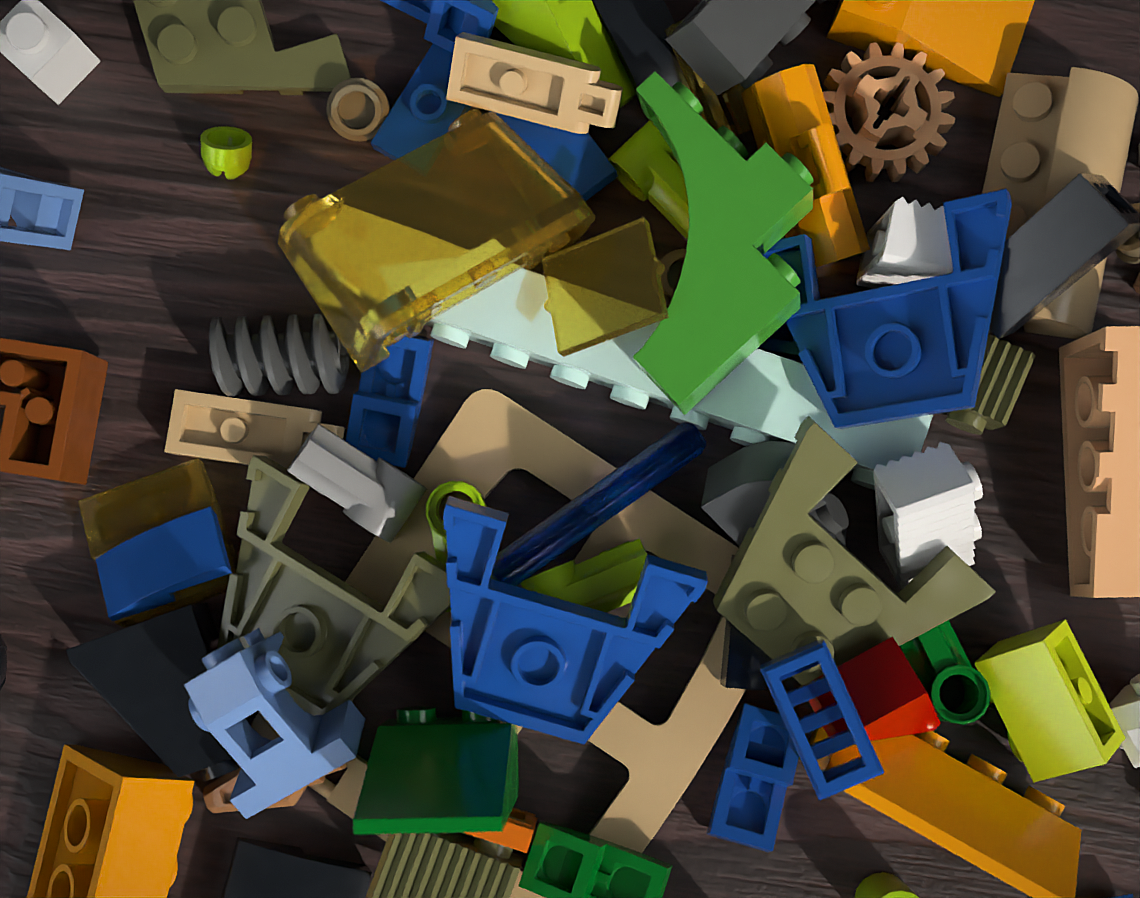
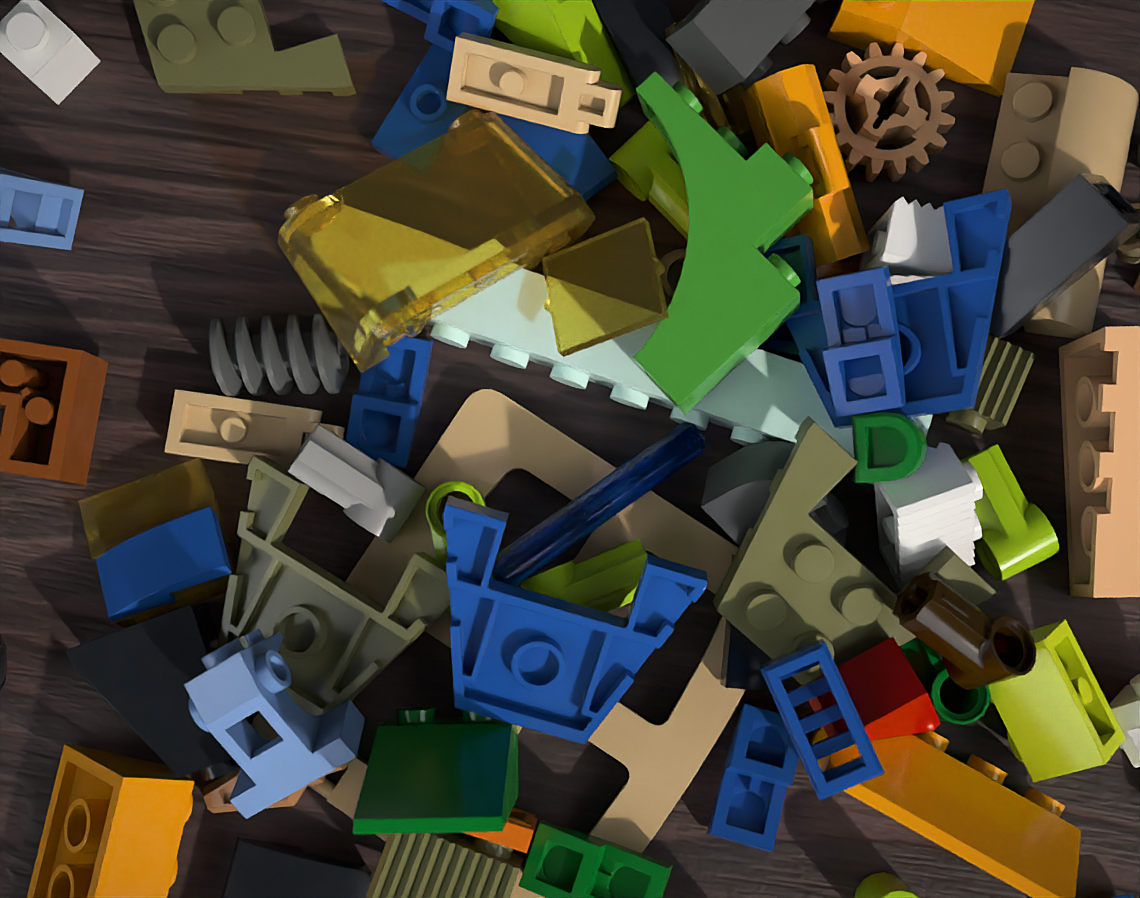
(226, 150): lime hinge -> none
(357, 109): dark tan plate -> none
(863, 342): none -> blue slope
(886, 446): none -> green tile
(972, 644): none -> dark brown piece
(1012, 529): none -> lime piece

